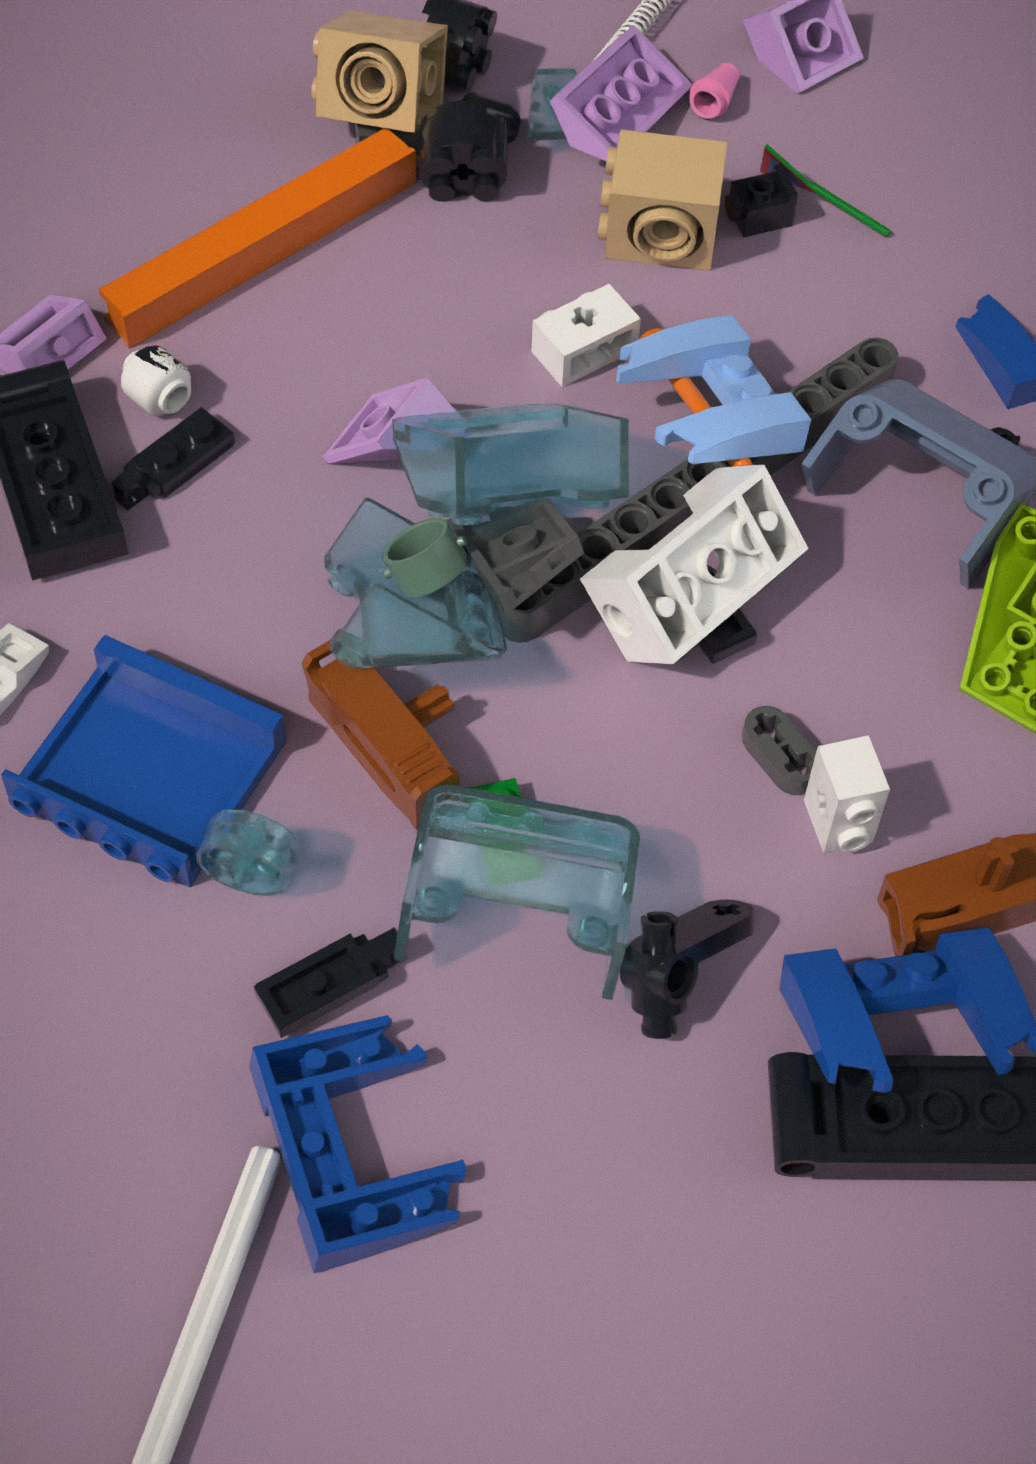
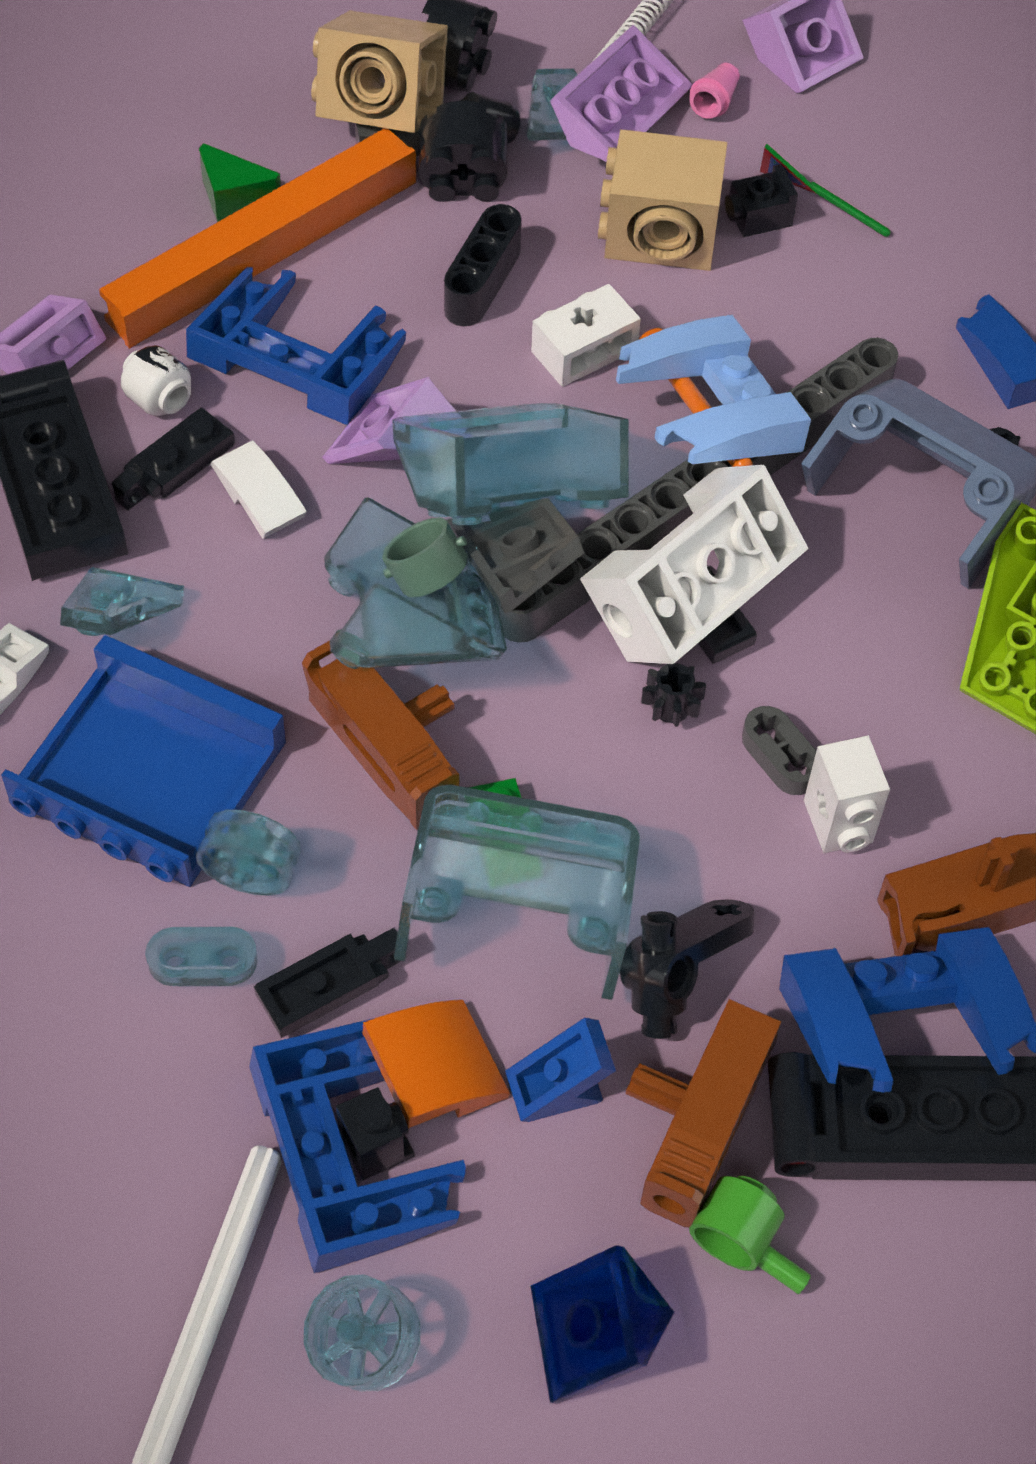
(116, 601): none -> clear light blue wing
(203, 953): none -> clear light blue plate
(233, 180): none -> green slope
(259, 487): none -> white slope
(336, 383): none -> blue wedge
(361, 1333): none -> clear light blue wheel
(373, 1133): none -> black brick
(434, 1061): none -> orange slope
(482, 265): none -> black beam
(562, 1073): none -> blue slope
(597, 1322): none -> clear blue slope
(673, 693): none -> black gear
(704, 1111): none -> dark orange piece
(739, 1226): none -> bright green piece

